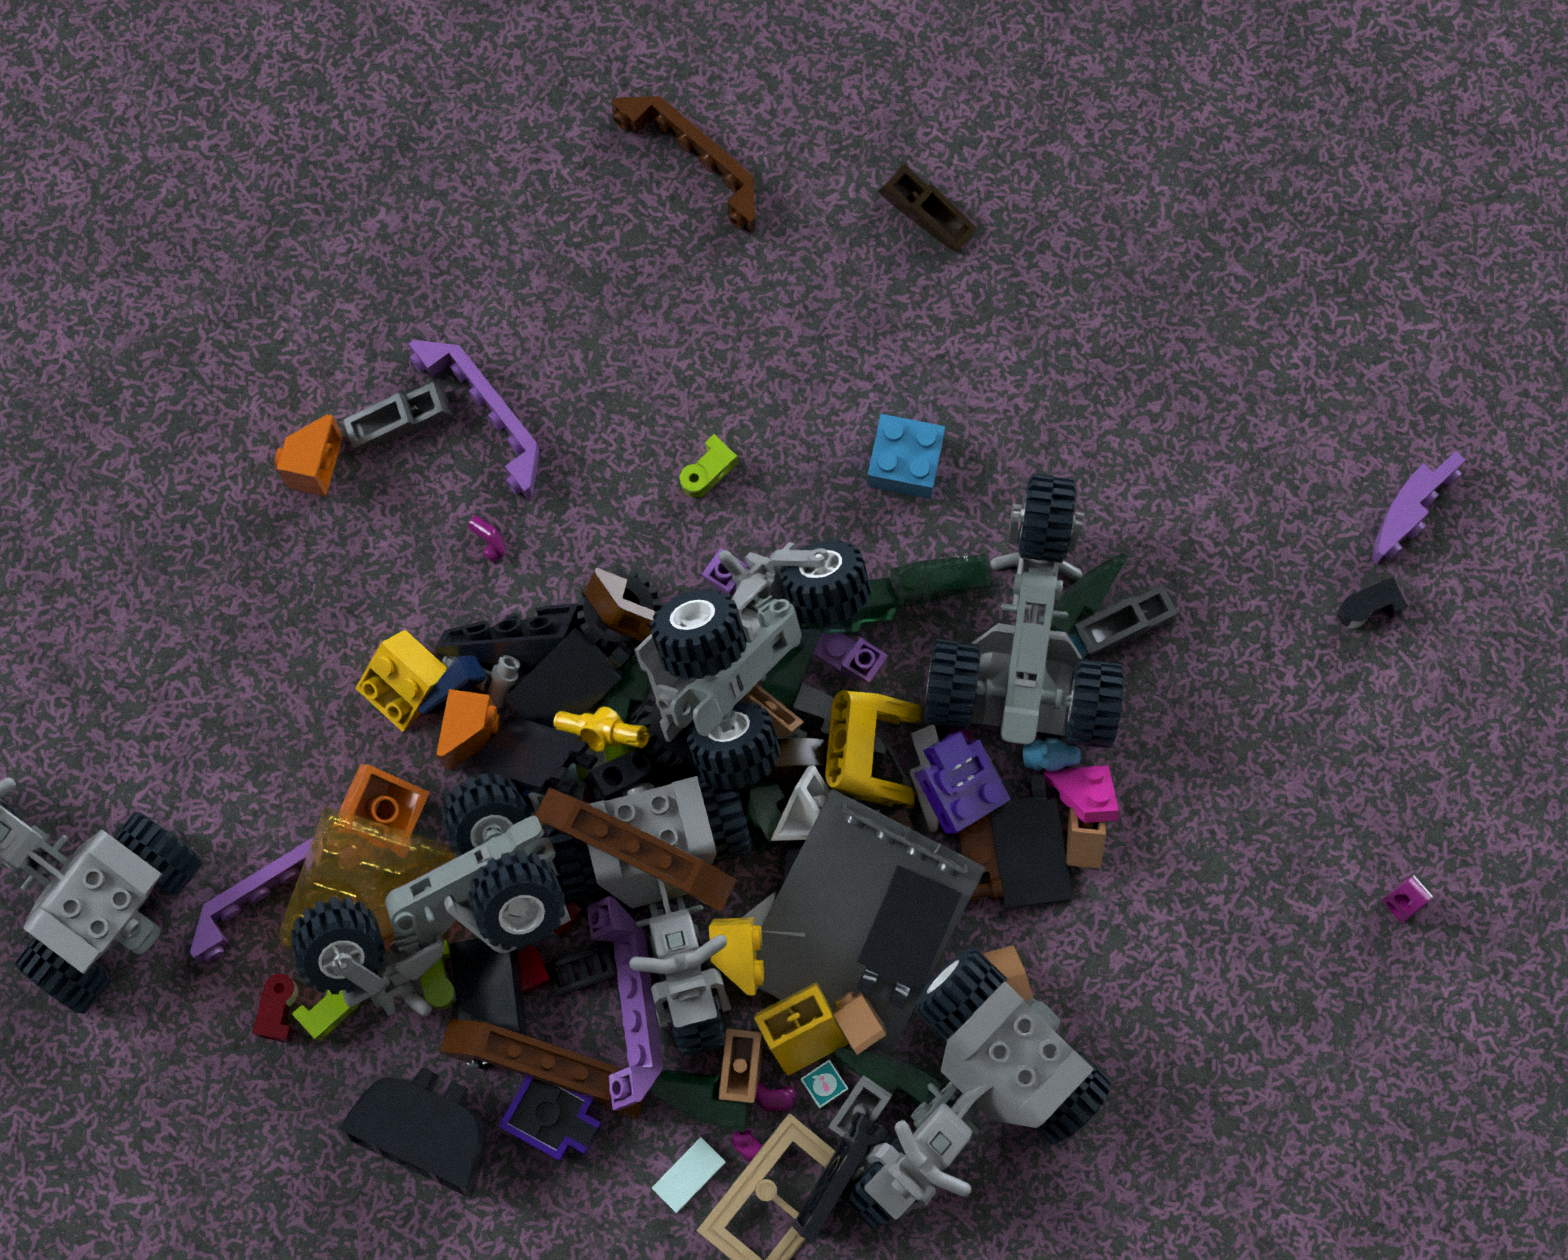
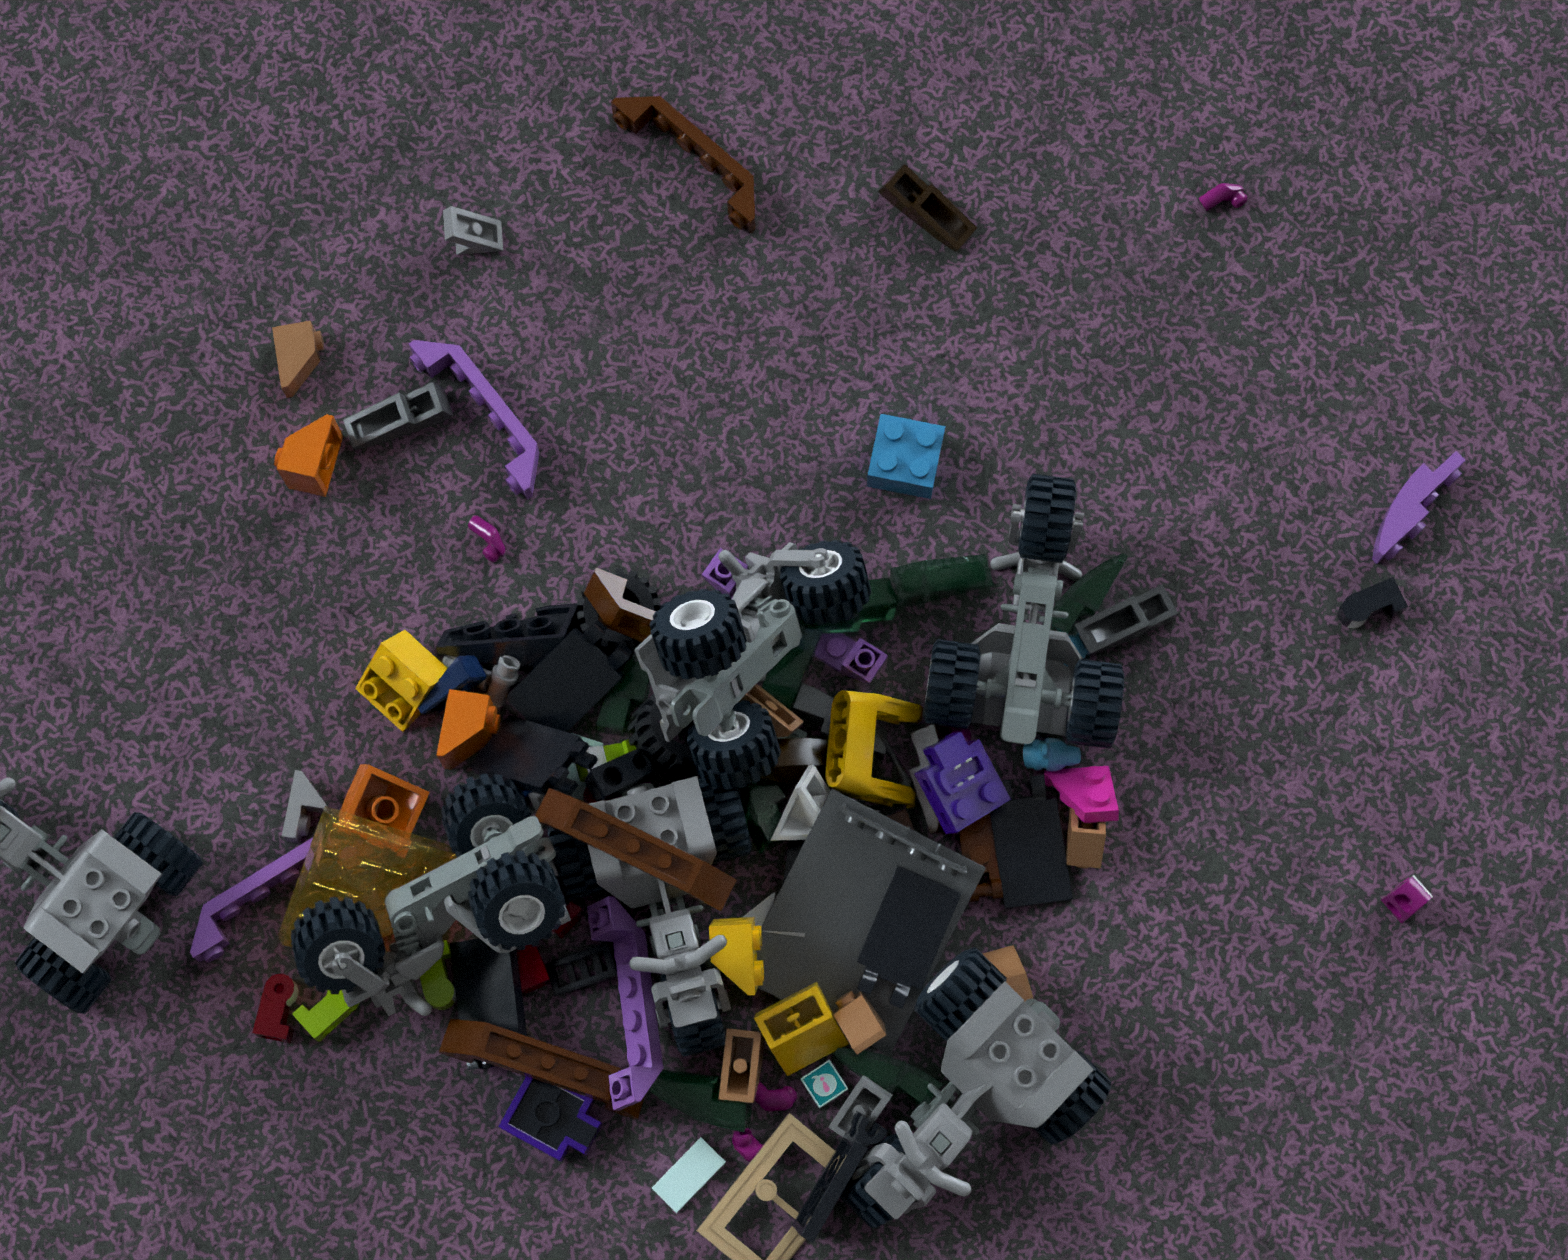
(296, 353): none -> medium nougat slope
(302, 799): none -> light grey slope
(420, 1129): black hips -> none
(472, 231): none -> light grey slope
(602, 729): yellow pin -> none
(709, 470): lime leg -> none
(1224, 192): none -> magenta arm

